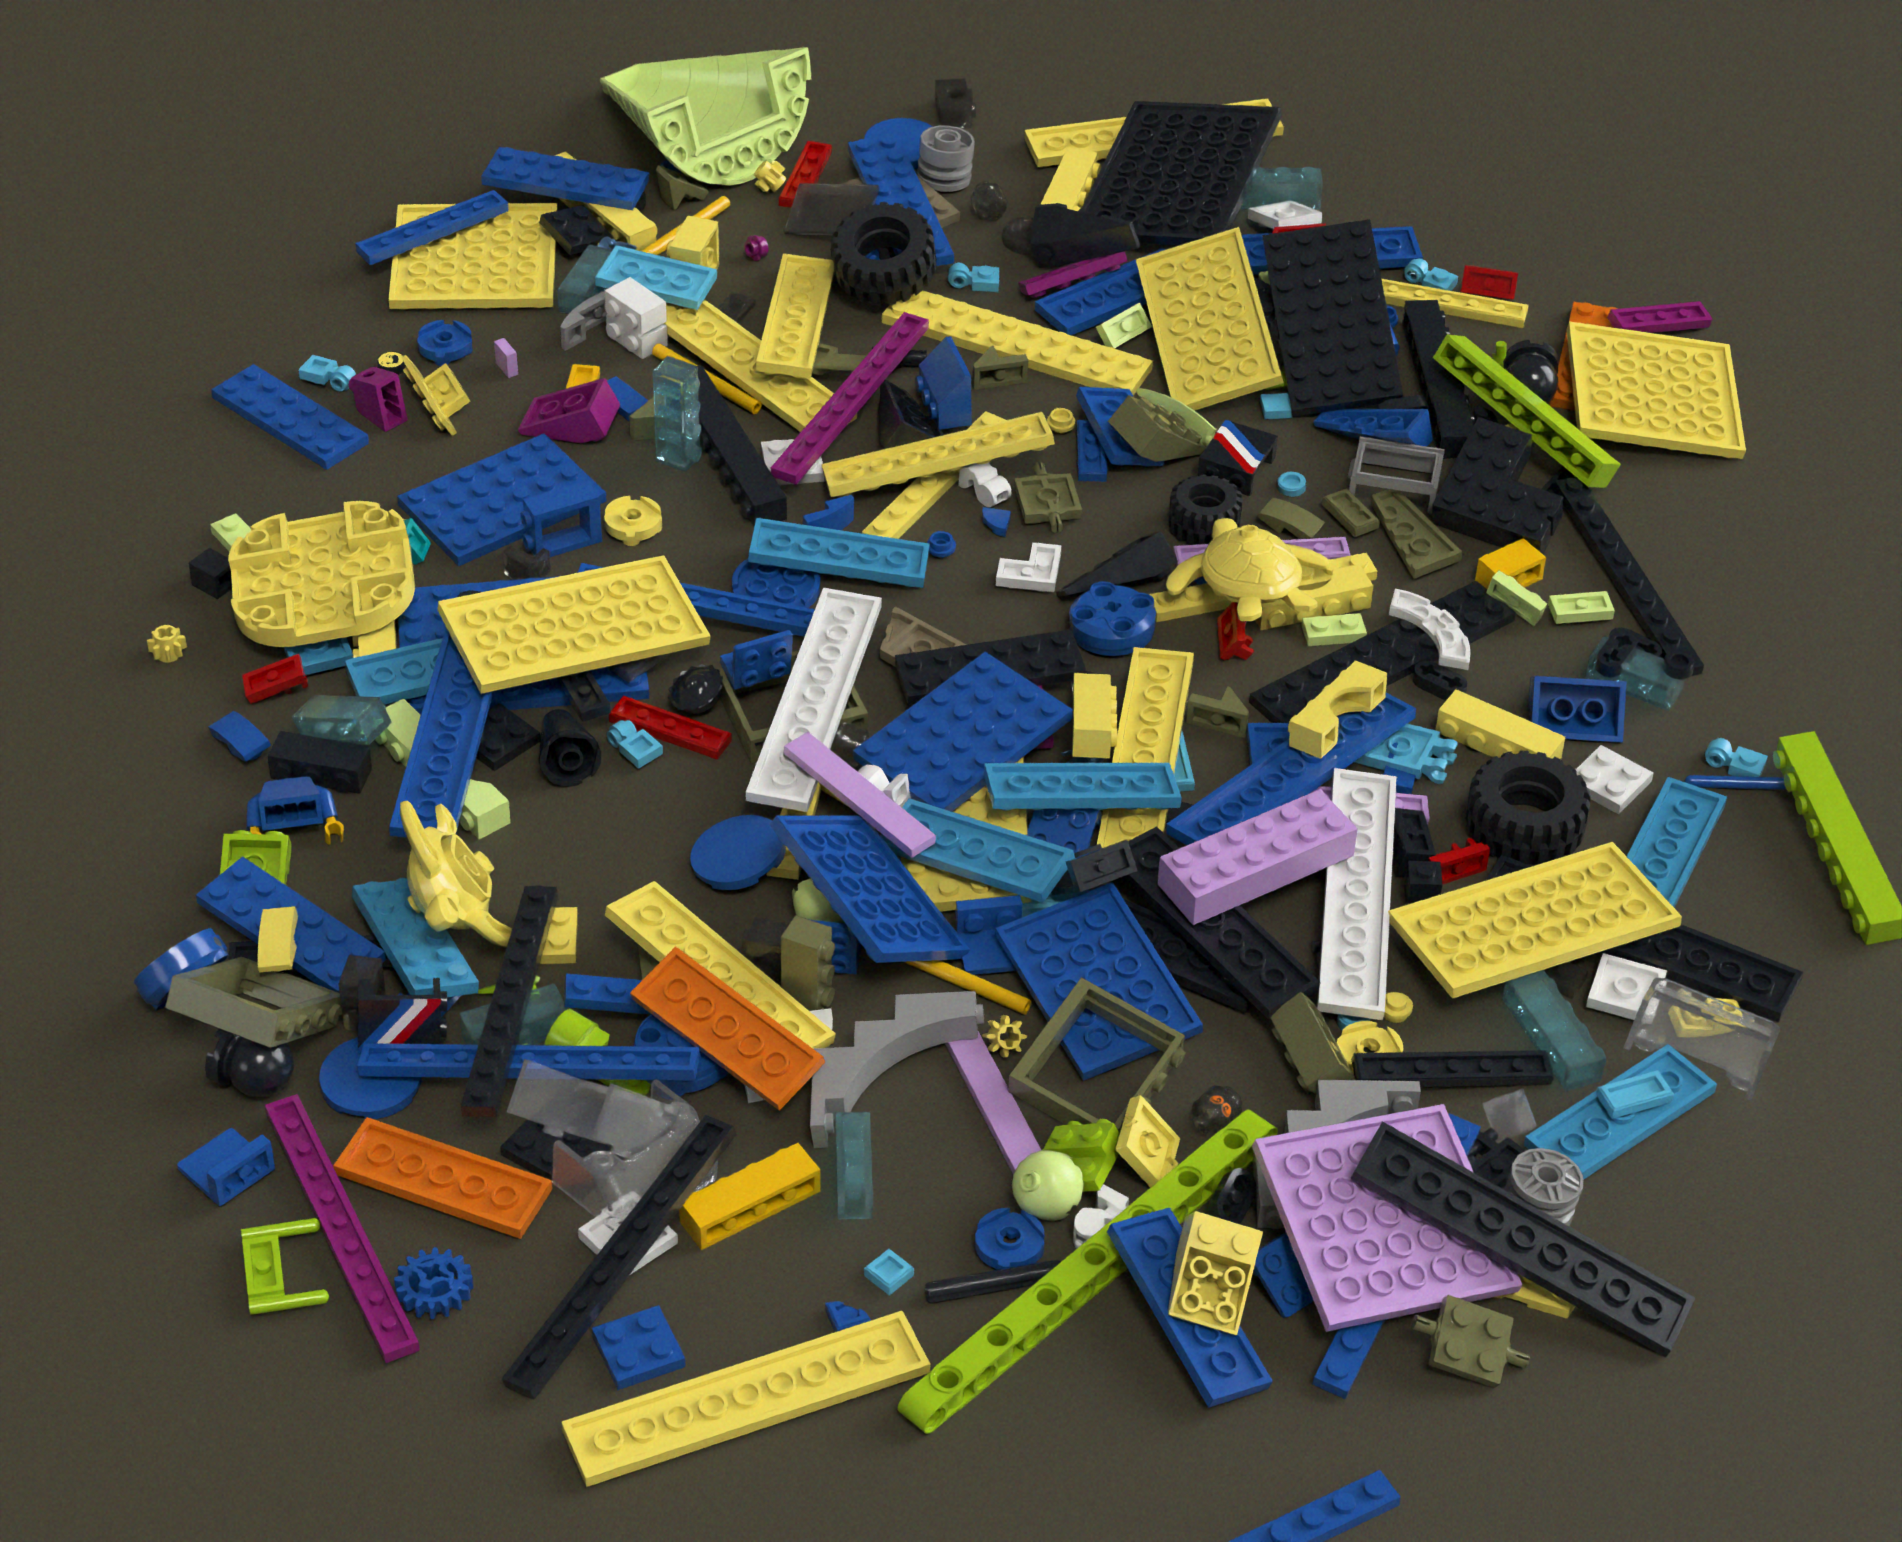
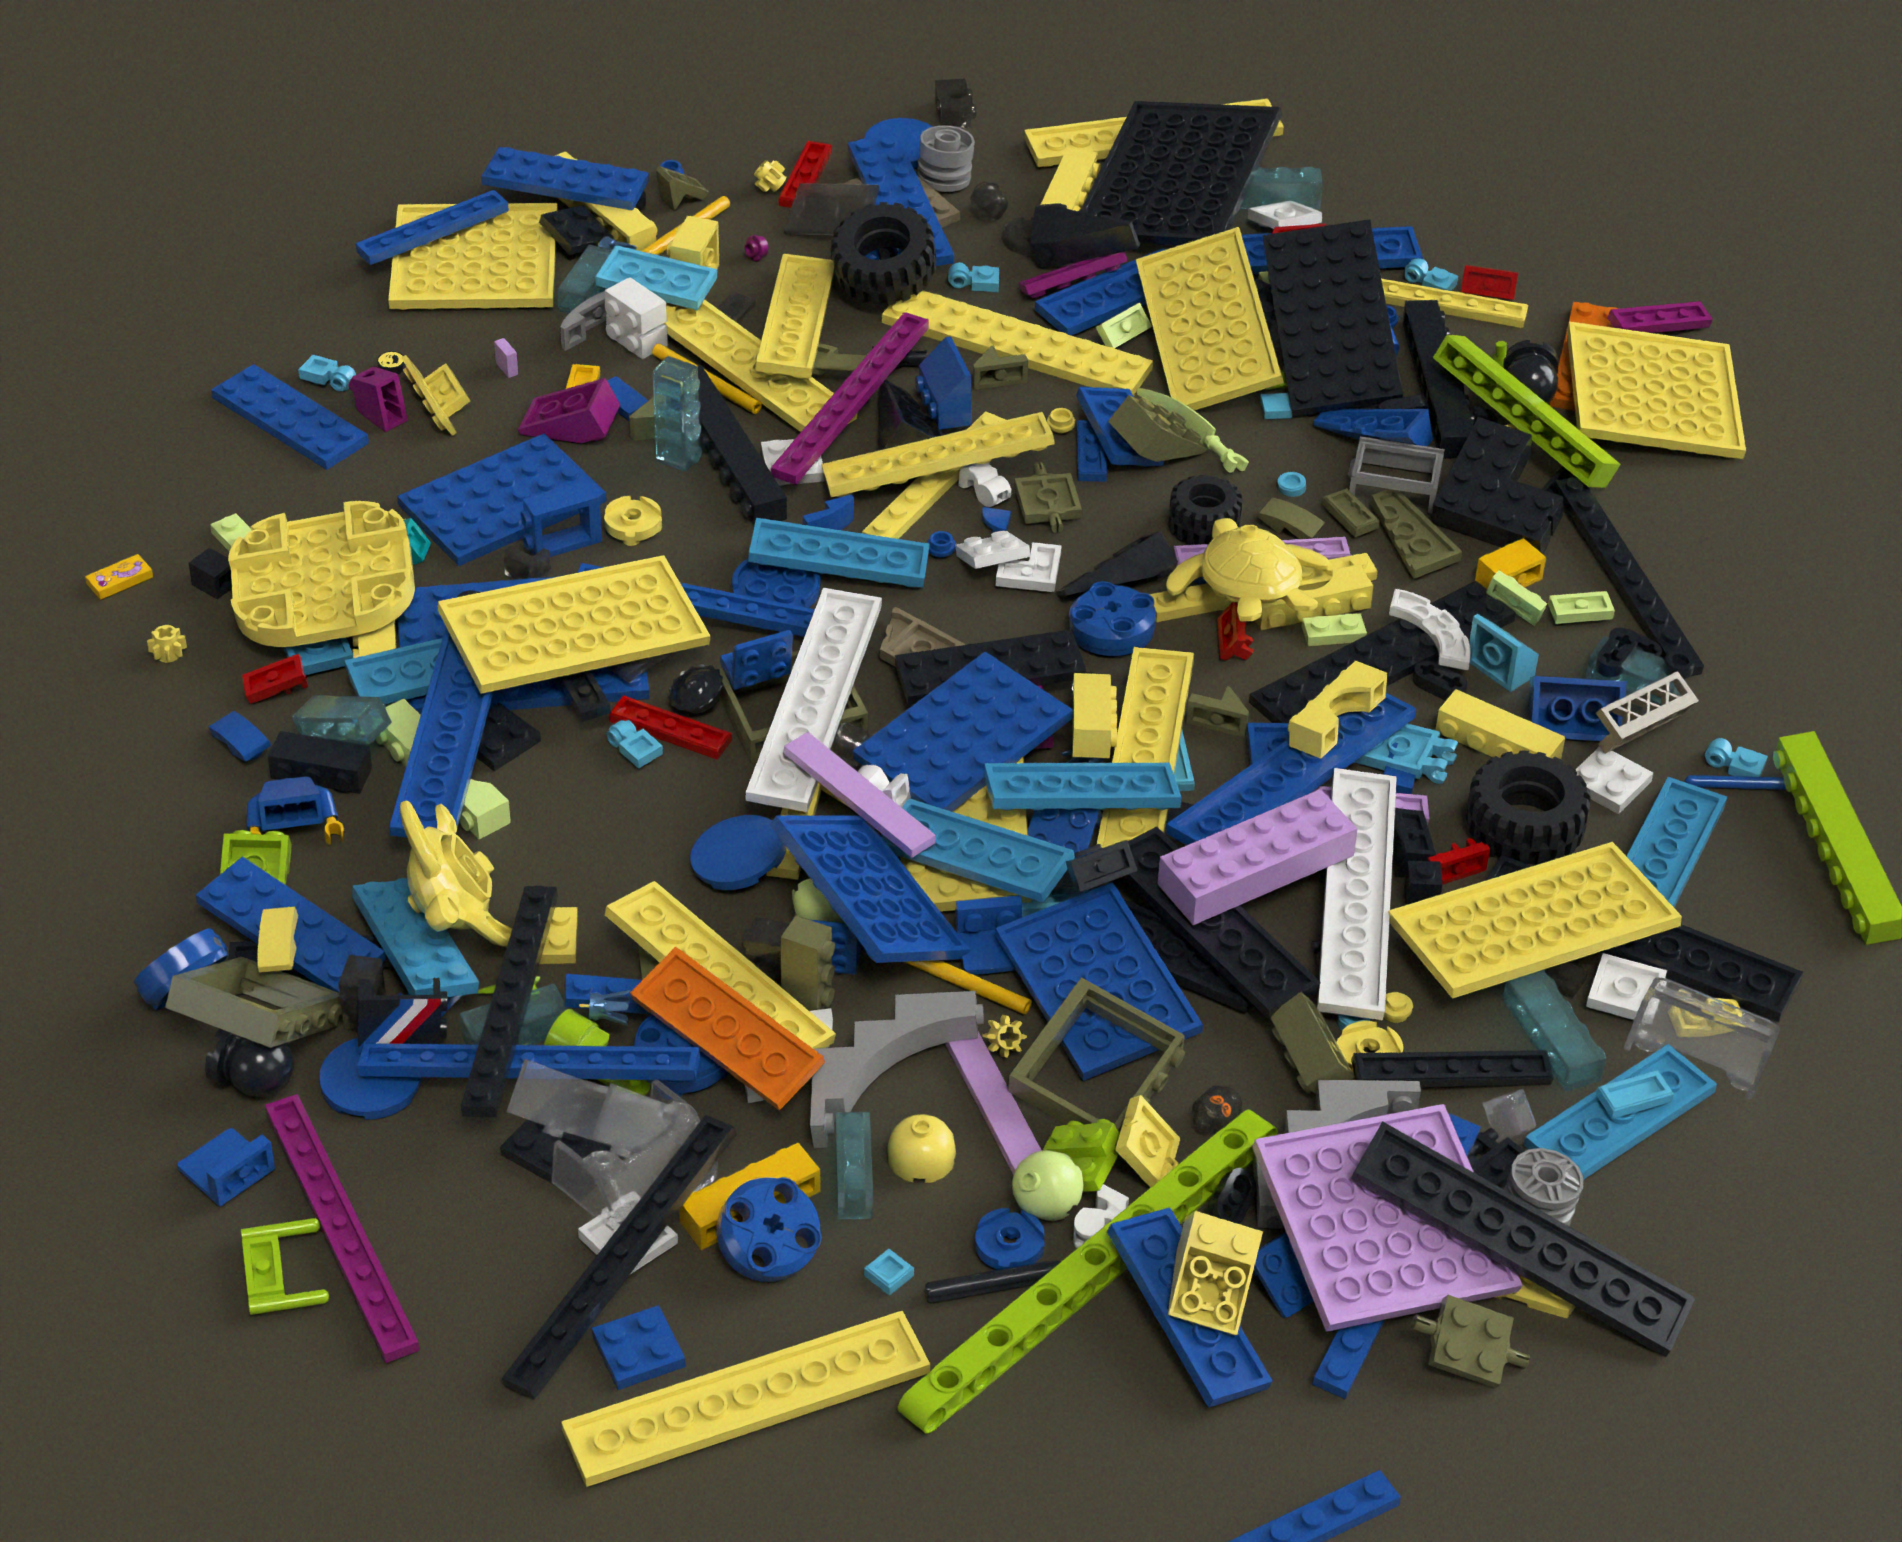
(119, 576): none -> yellow tile
(433, 1283): blue gear -> none
(443, 1177): orange plate -> none
(444, 341): blue plate -> none
(567, 749): black cone -> none
(603, 1006): none -> flat silver piece
(717, 112): yellowish green cone -> none
(768, 1229): none -> blue piece
(844, 1316): blue tile -> none
(921, 1148): none -> light yellow cylinder
(992, 550): none -> white plate
(1237, 454): black panel -> none
(1500, 654): none -> medium azure slope
(1652, 714): none -> fence

